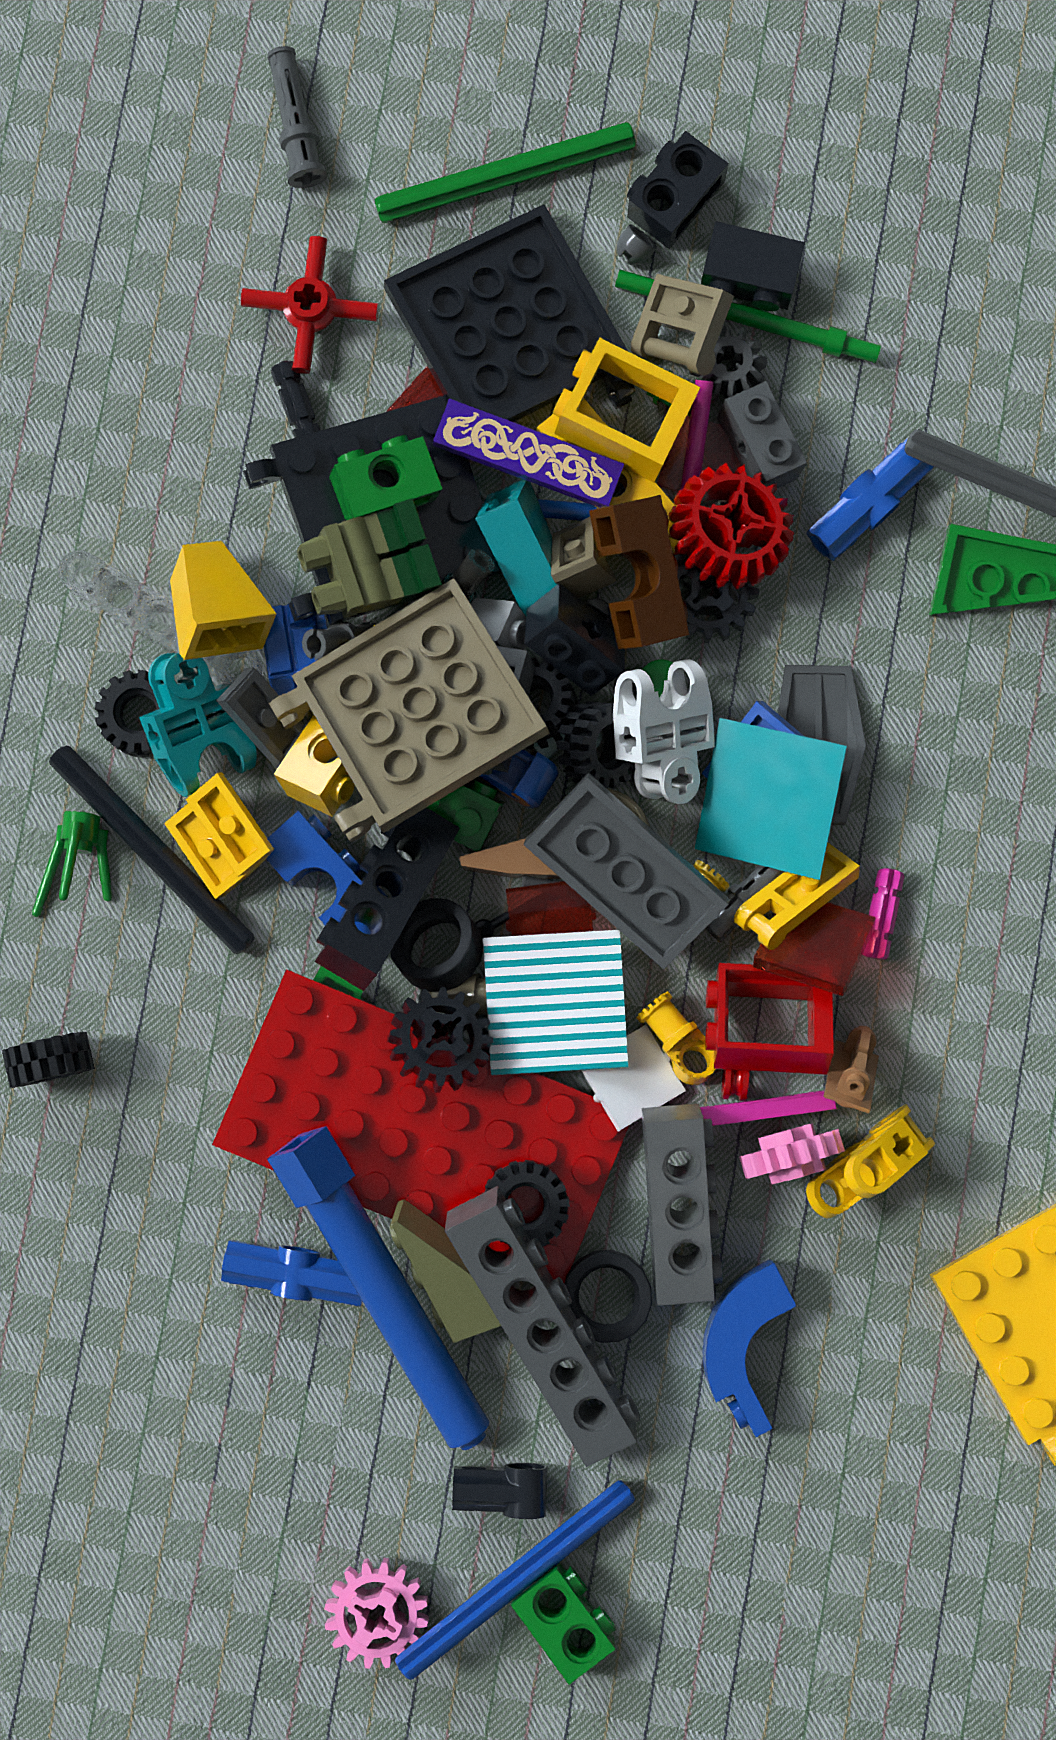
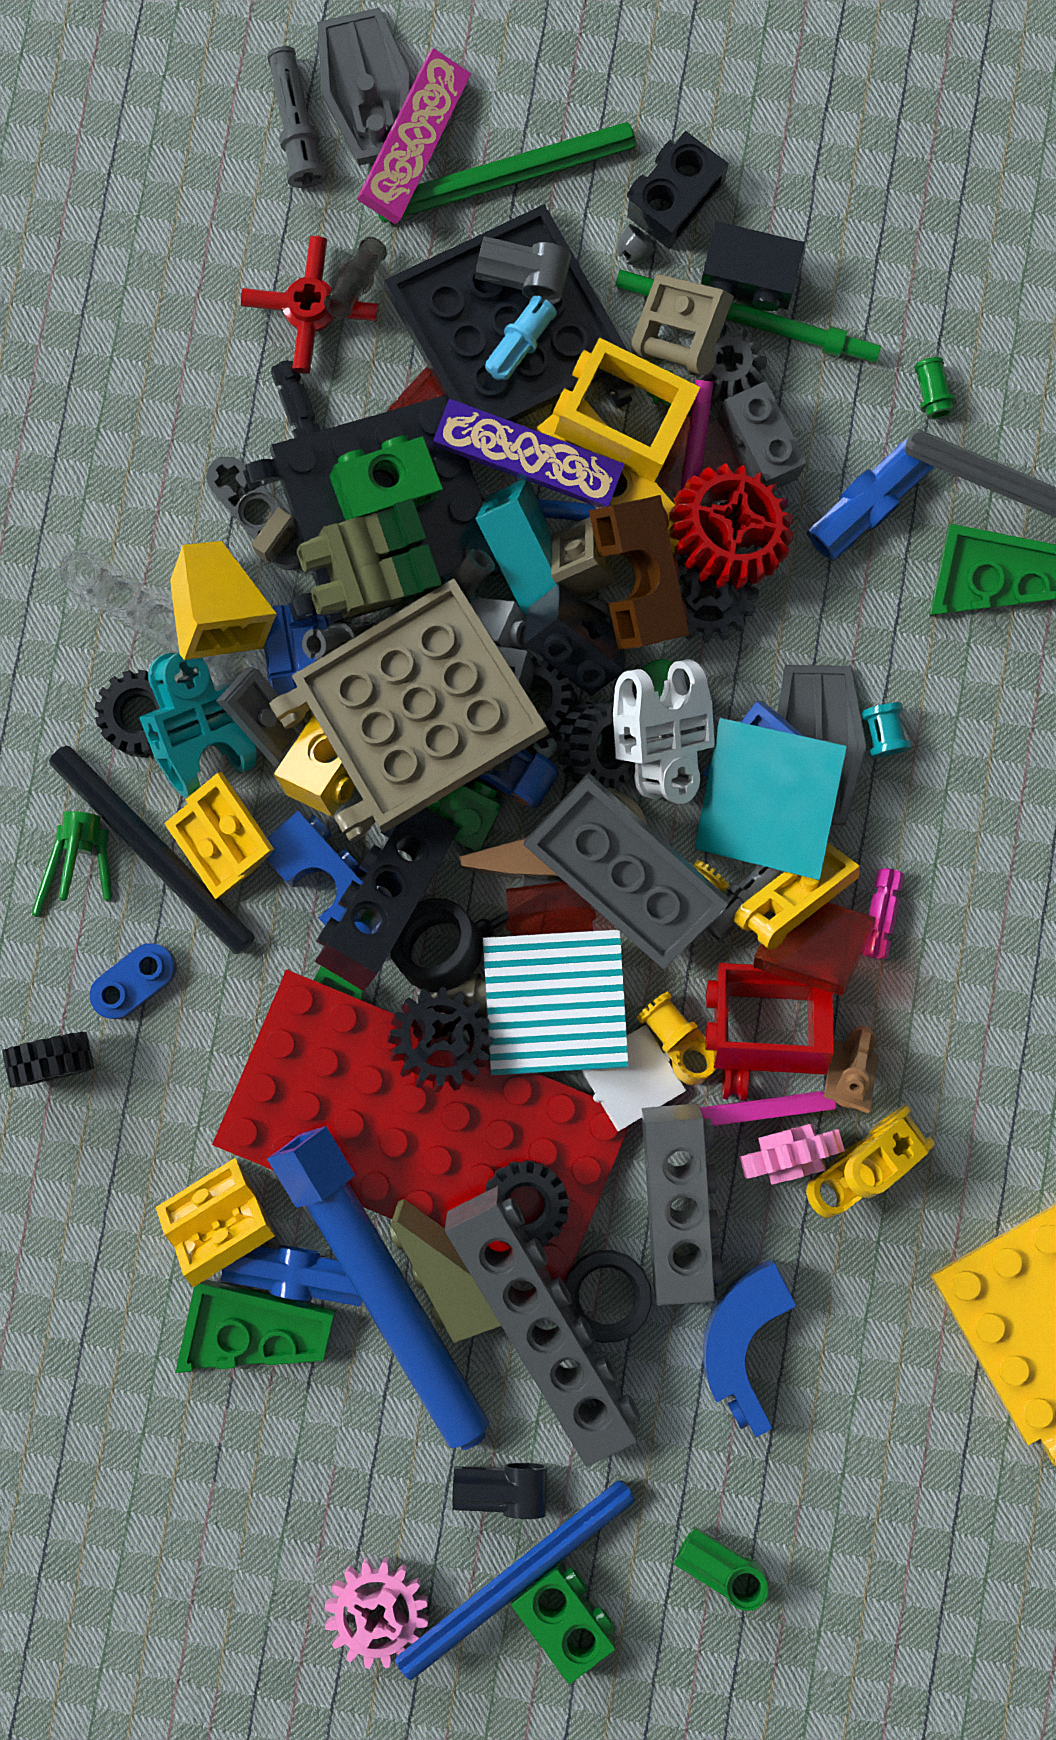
(132, 982): none -> blue plate
(214, 1222): none -> yellow slope
(228, 496): none -> dark grey beam
(250, 1327): none -> green wing
(274, 536): none -> dark tan tile
(355, 277): none -> clear smoke pin
(362, 79): none -> dark grey piece
(414, 136): none -> dark pink tile
(520, 338): none -> medium azure axle
(533, 269): none -> dark grey piece
(719, 1566): none -> green piece
(886, 730): none -> teal bush
(934, 388): none -> green pin

